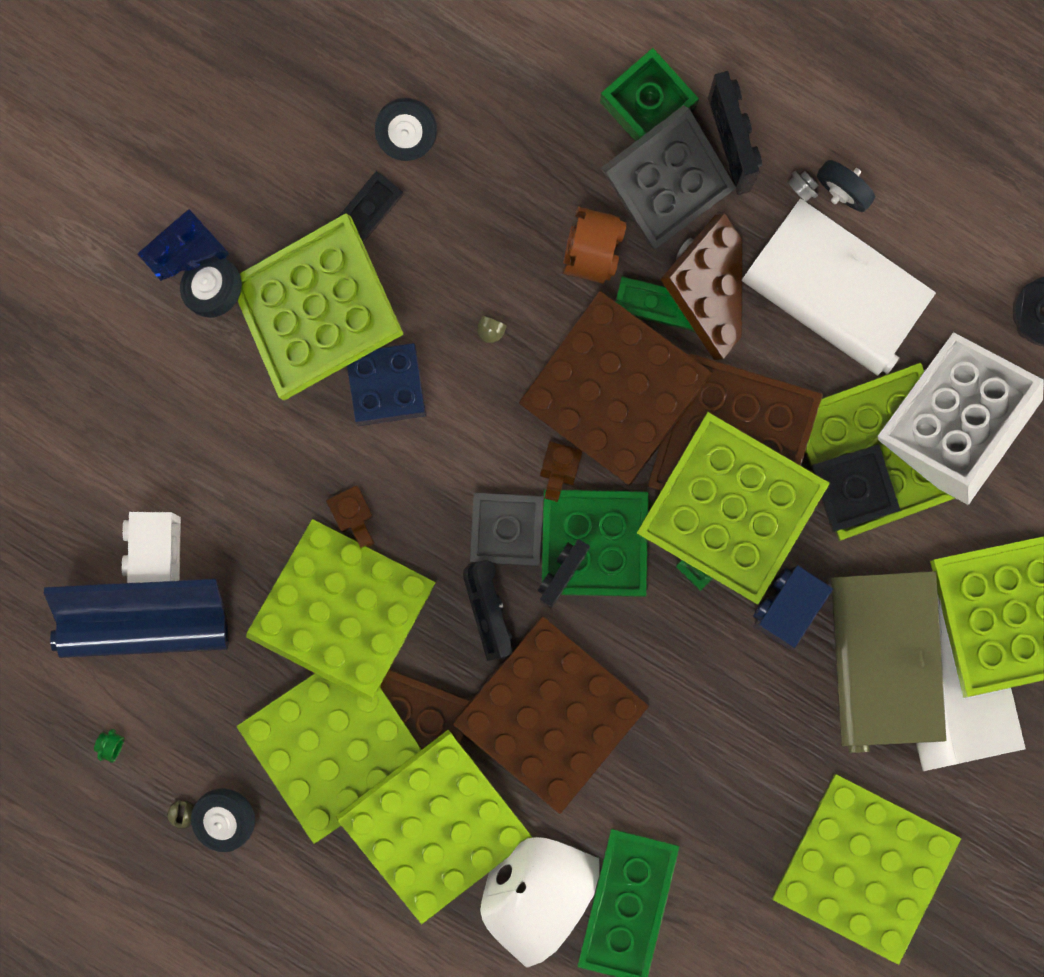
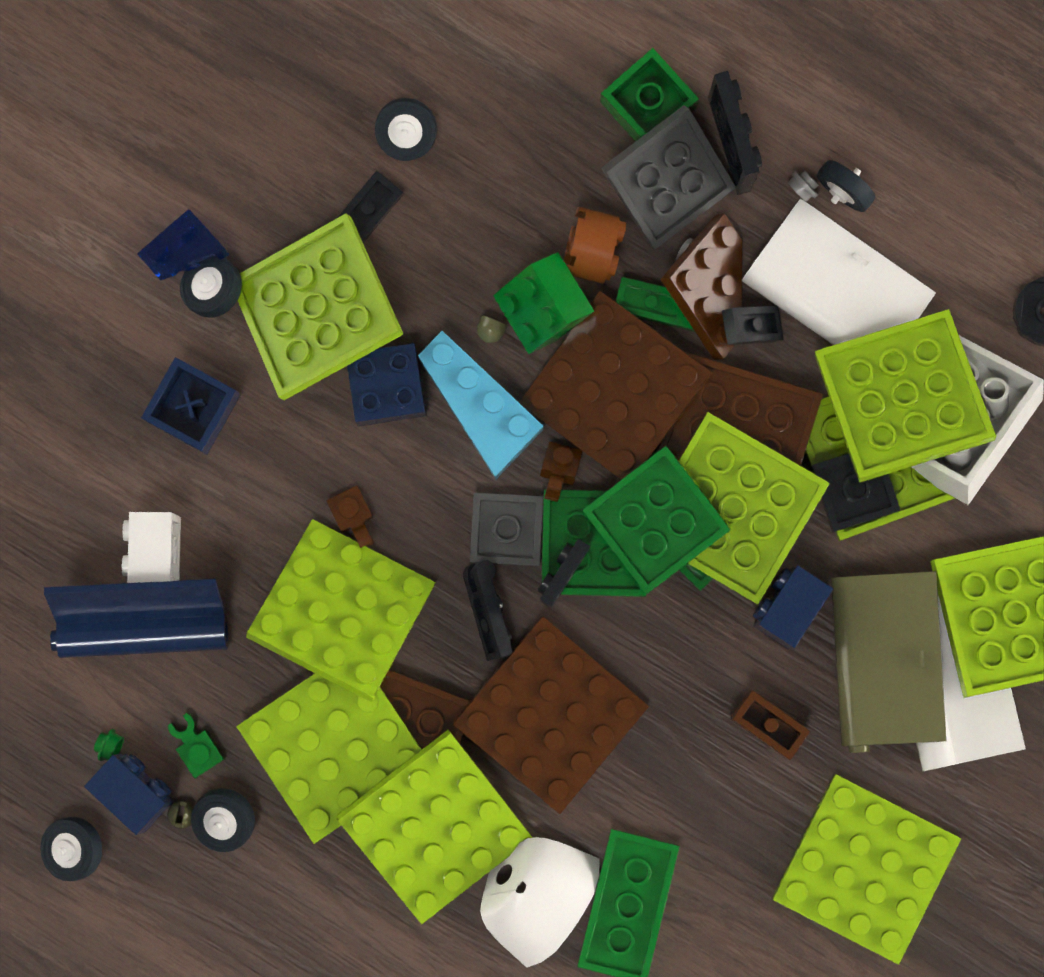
(71, 849): none -> black wheel
(130, 792): none -> dark blue brick
(191, 406): none -> dark blue brick
(199, 750): none -> green plate
(485, 410): none -> medium azure wedge
(543, 303): none -> green brick
(656, 520): none -> green plate
(752, 325): none -> black plate
(770, 725): none -> reddish brown brick
(904, 395): none -> lime plate

